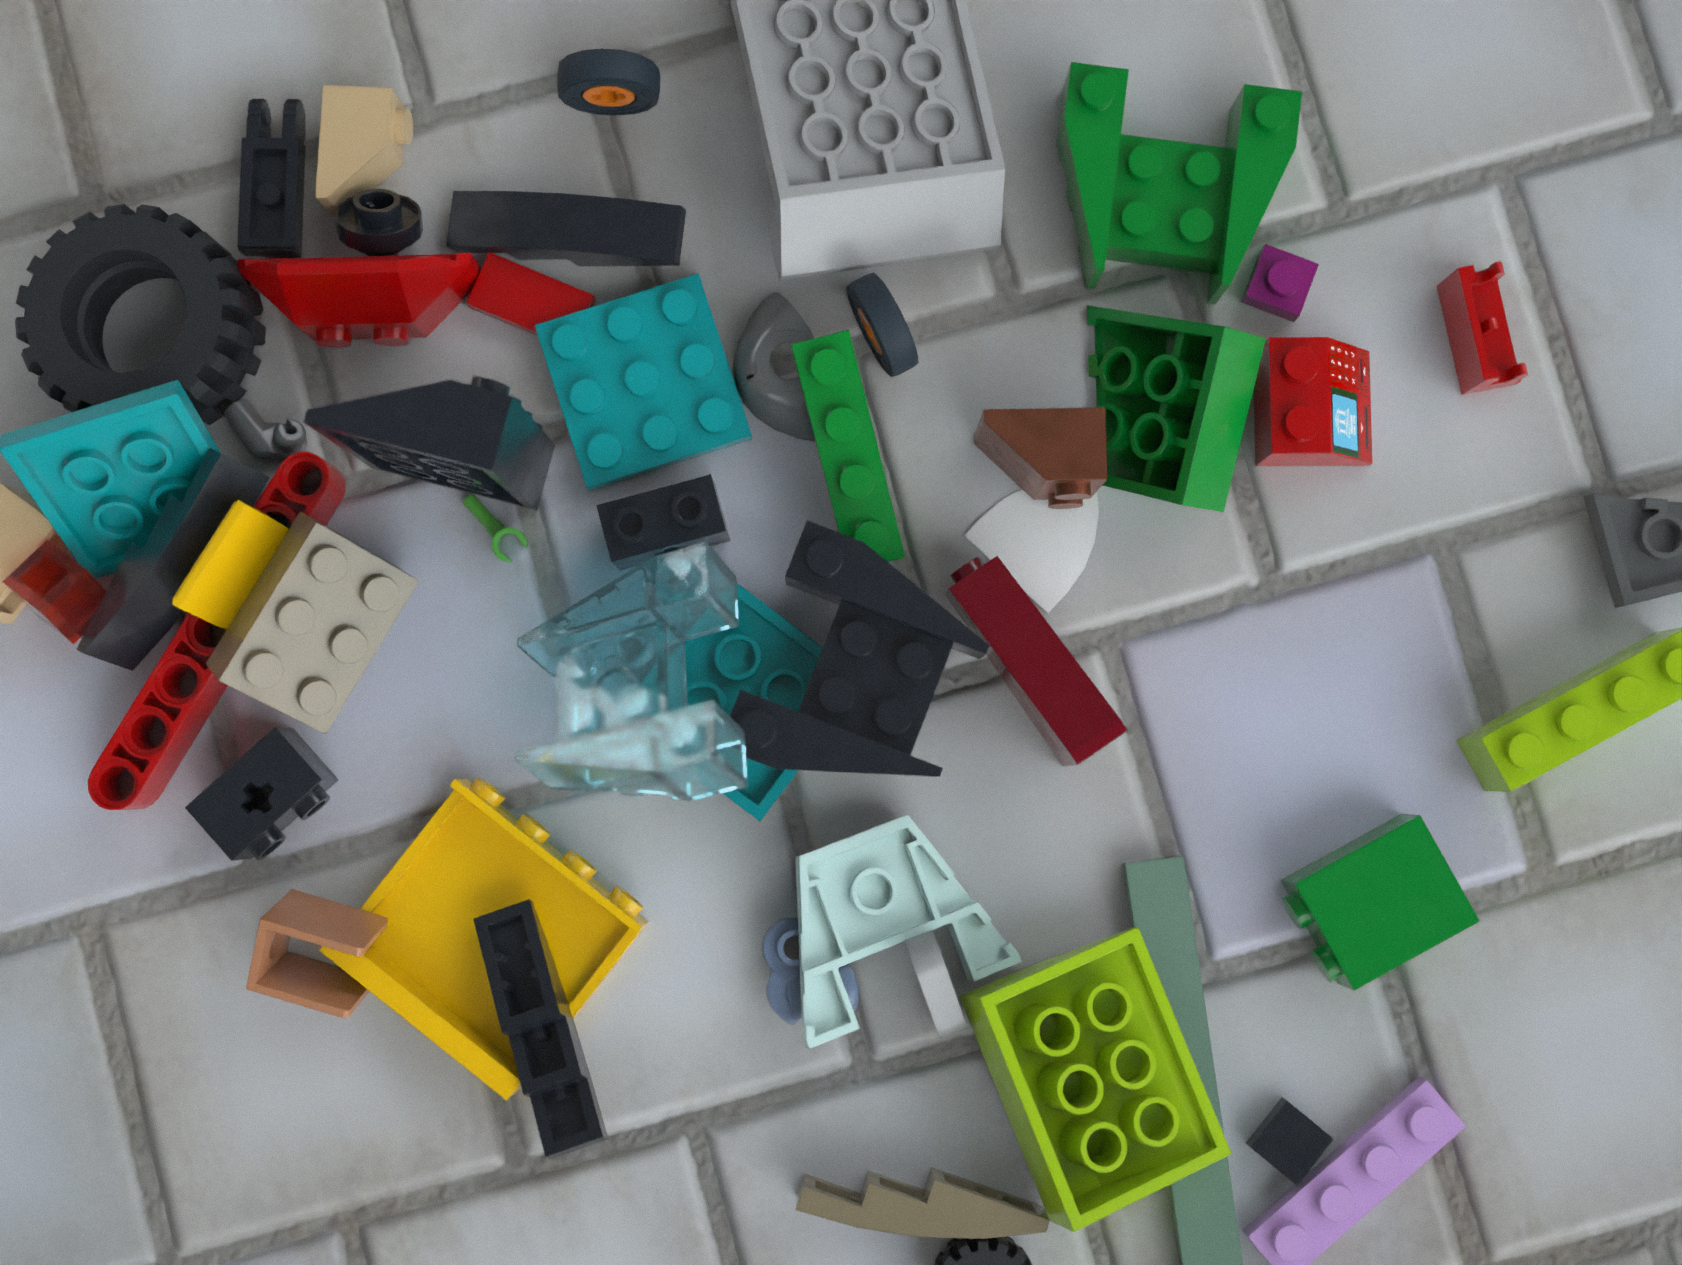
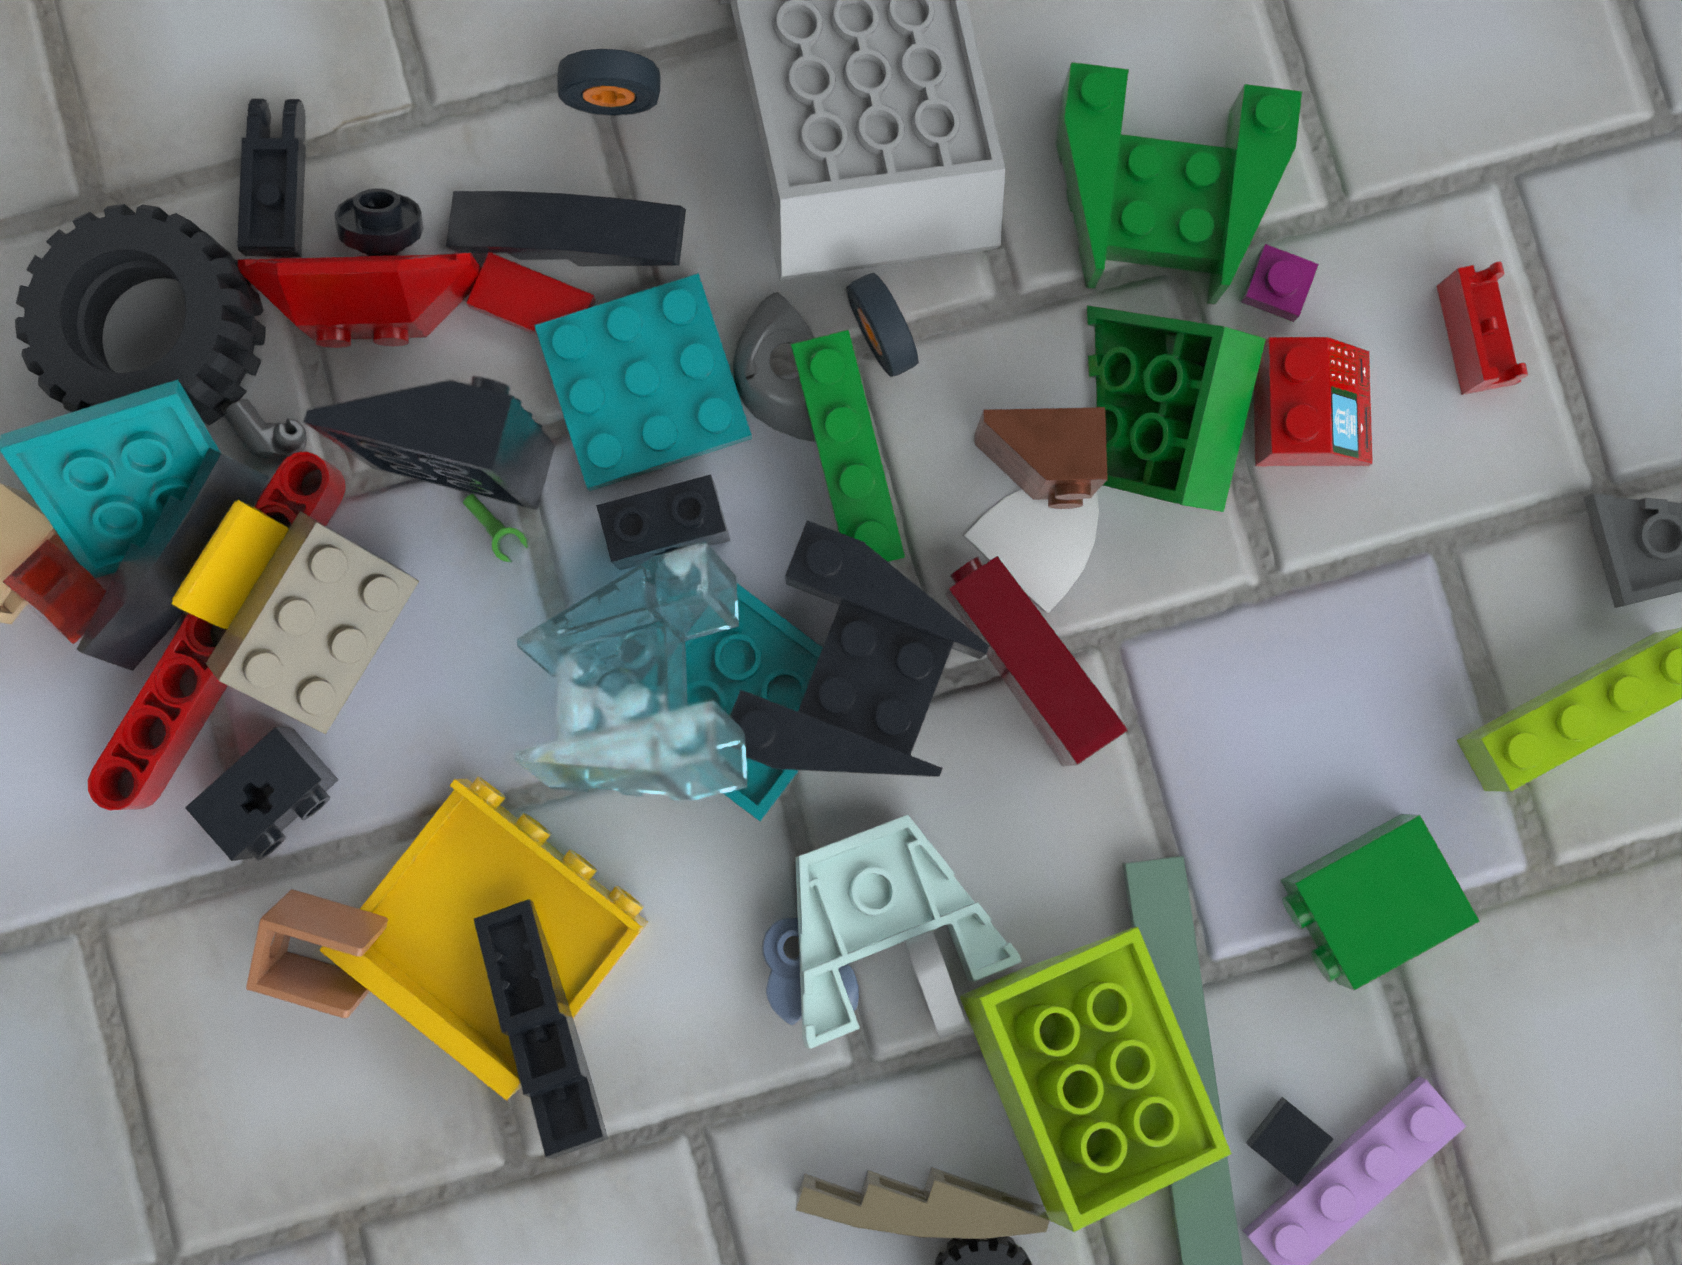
(359, 141): tan slope -> none

